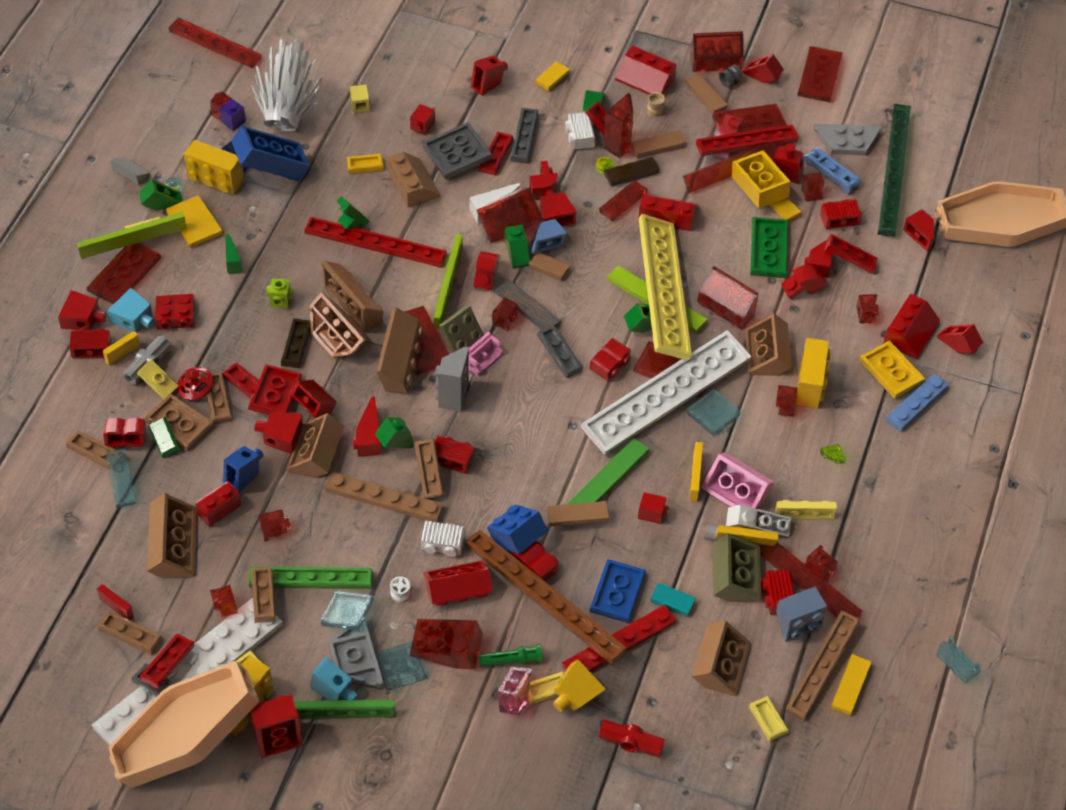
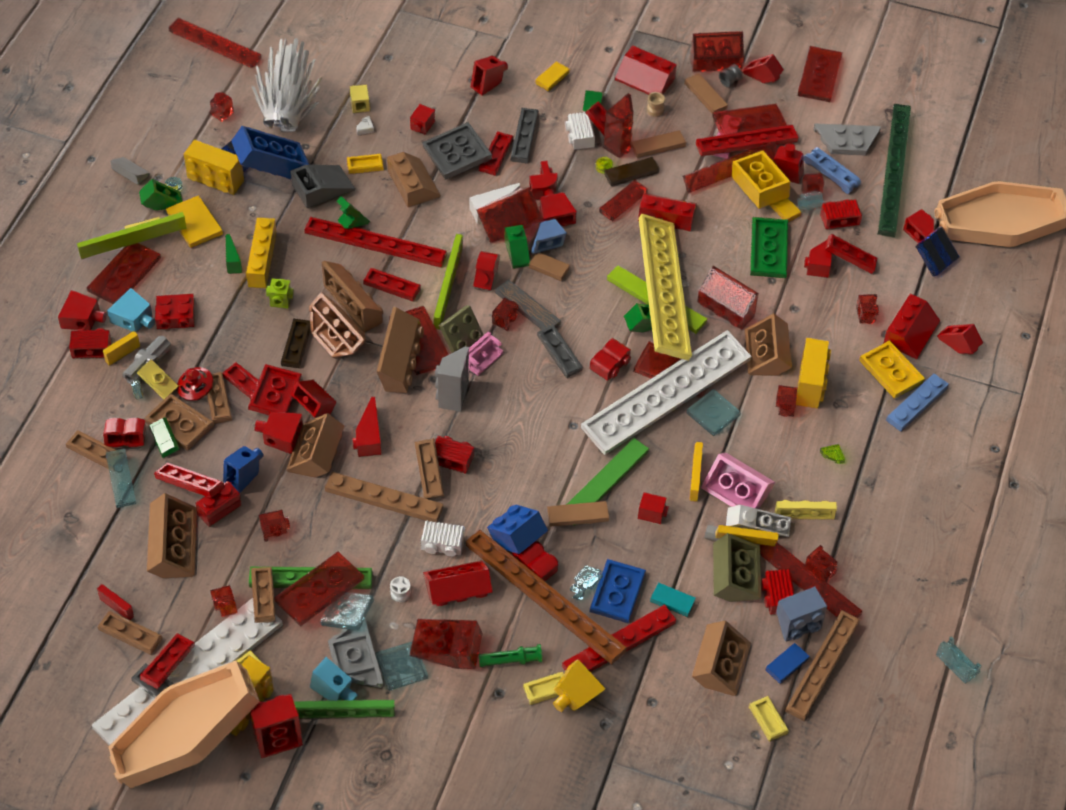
(137, 389): none -> clear light blue tile
(189, 480): none -> red tile
(232, 114): dark purple brick -> none
(261, 253): none -> yellow brick
(319, 588): none -> clear red tile
(320, 183): none -> dark grey slope
(365, 126): none -> white tile
(392, 284): none -> red tile
(394, 434): green slope -> none
(514, 691): clear pink slope -> none
(586, 578): none -> clear light blue plate
(631, 738): red piece -> none
(787, 663): none -> blue tile
(804, 278): red brick -> none
(810, 200): none -> clear light blue brick
(851, 684): yellow tile -> none
(937, 251): none -> tile

